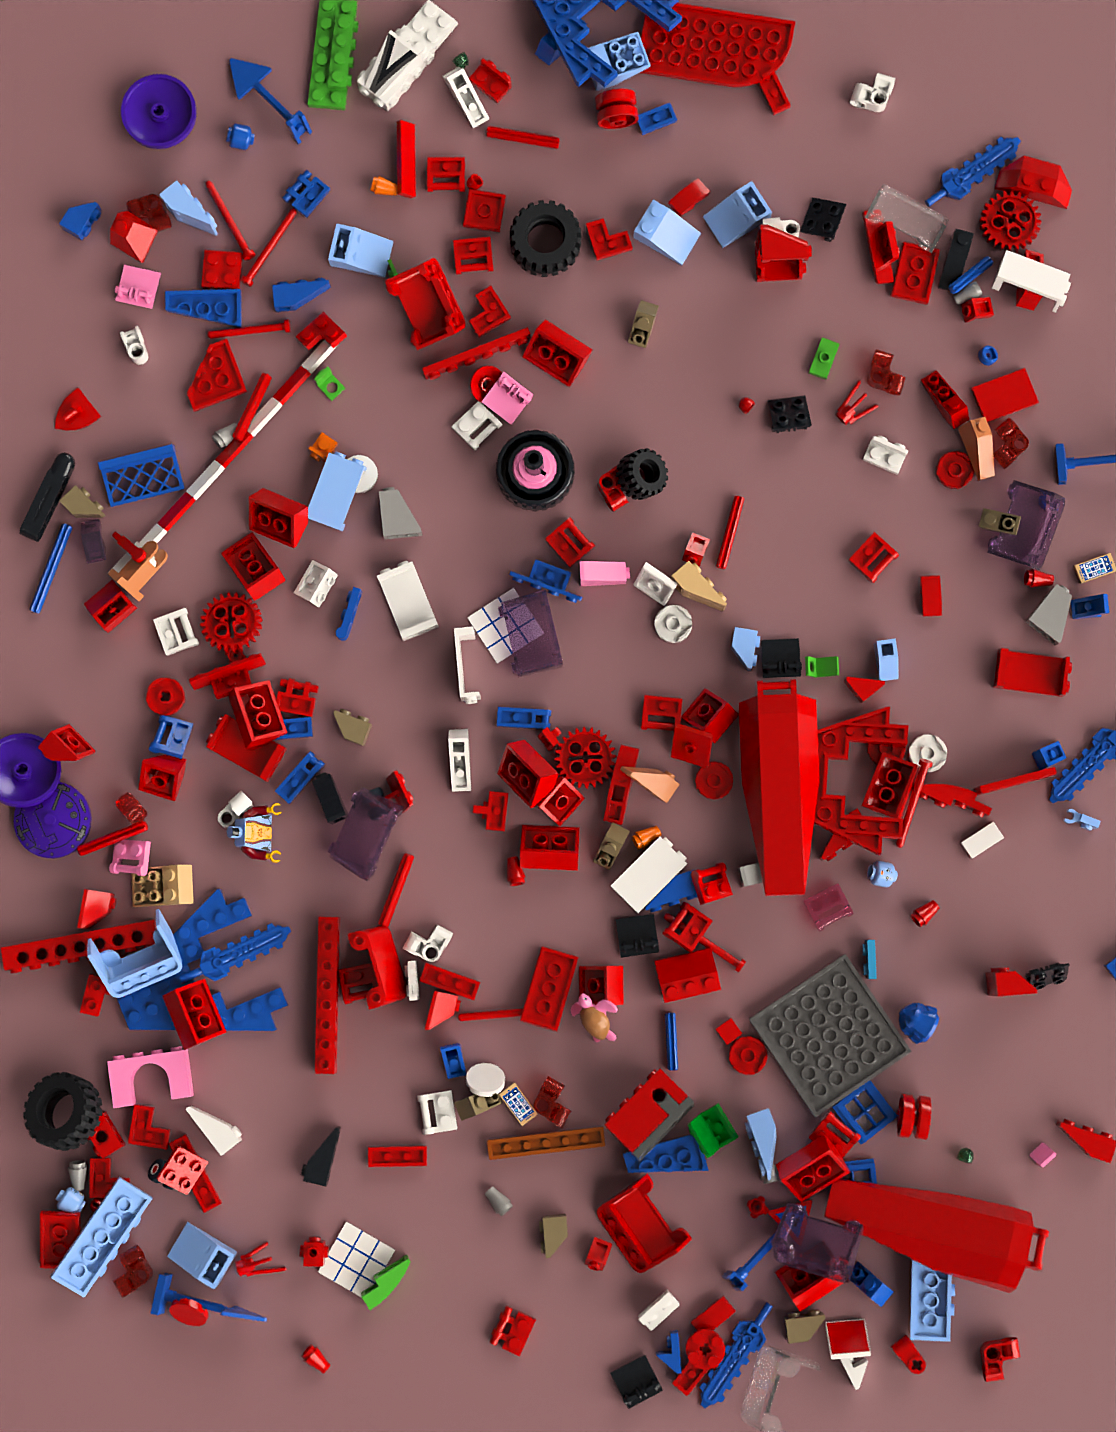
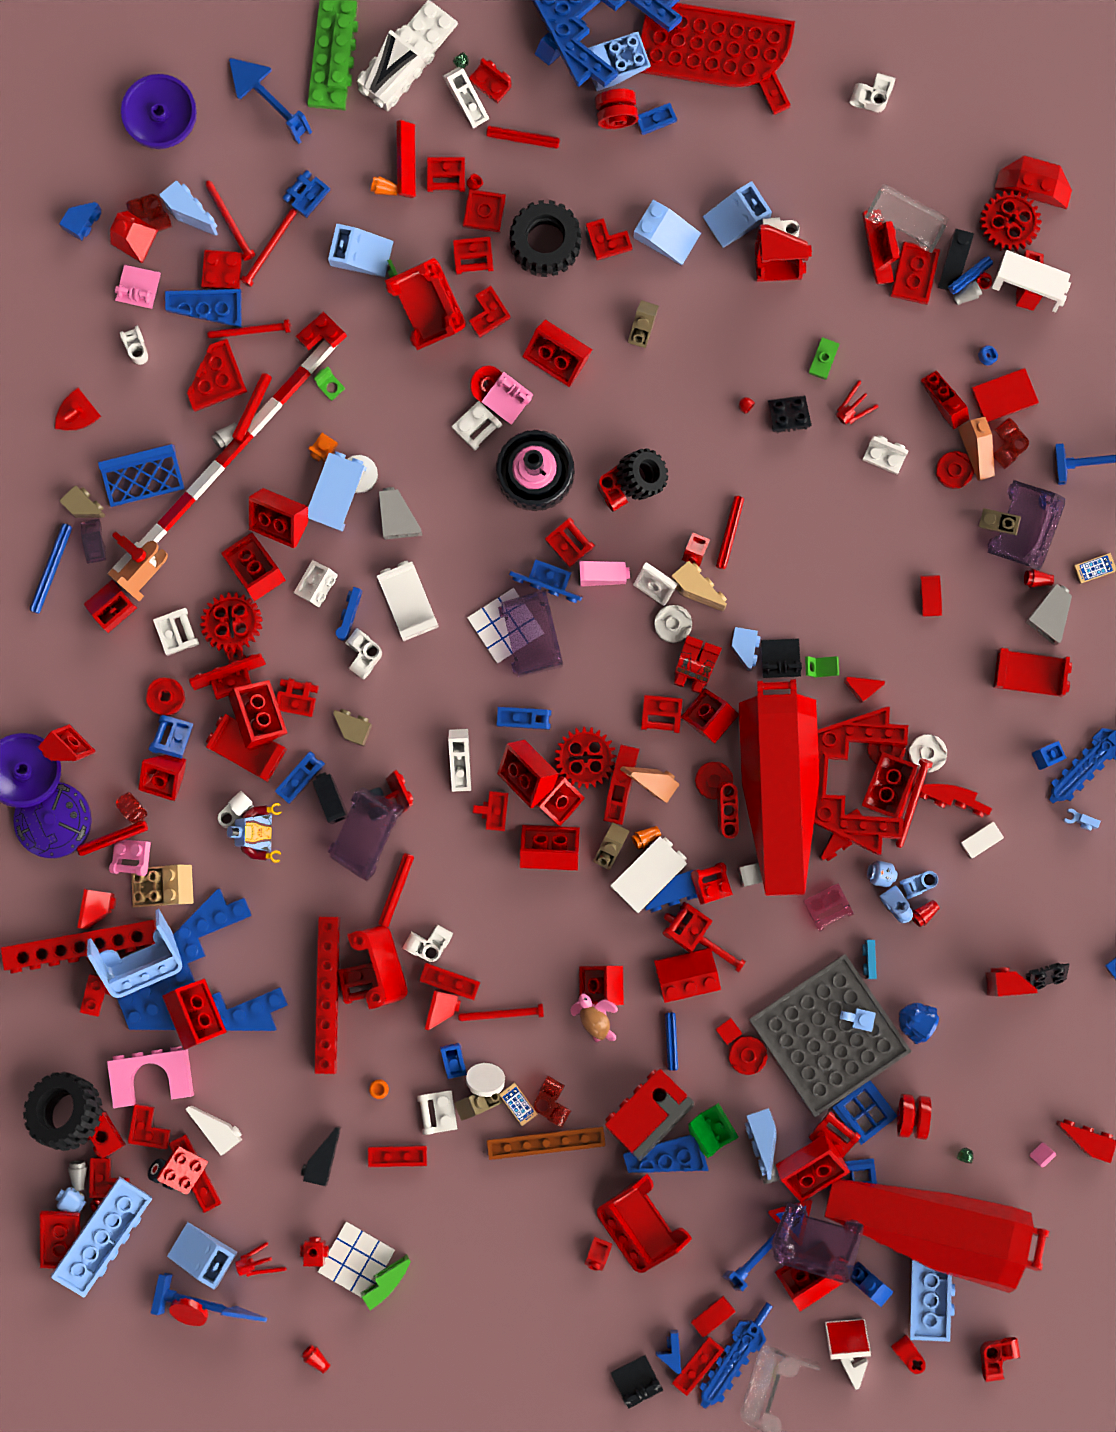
(48, 497): black piece -> none
(133, 1261): clear red piece -> none
(216, 963): blue bar -> none
(240, 136): blue head -> none
(294, 295): blue slope -> none
(297, 728): blue plate -> none
(361, 644): none -> white piece
(378, 1089): none -> orange plate
(413, 988): white wing -> none
(461, 634): white panel -> none
(483, 351): red plate -> none
(499, 1202): light grey cone -> none
(515, 874): red cone -> none
(518, 1333): red plate -> none
(549, 738): red tile -> none
(549, 989): red tile -> none
(554, 1232): dark tan slope -> none
(637, 935): black hinge -> none
(658, 1310): white bracket -> none
(688, 197): red slope -> none
(691, 745): red plate -> none
(692, 669): none -> red hips
(696, 1356): red plate -> none
(722, 802): none -> red beam
(760, 1201): red plate -> none
(802, 1327): dark tan slope -> none
(823, 218): black hinge -> none
(861, 1019): none -> light blue plate
(869, 552): red plate -> none
(886, 659): light blue slope -> none
(891, 381): clear red piece -> none
(897, 904): none -> light blue piece
(917, 884): none -> light blue piece
(957, 182): blue bar -> none
(977, 308): red bracket -> none
(984, 283): none -> red hinge
(1010, 782): red tile -> none
(1090, 606): blue slope -> none

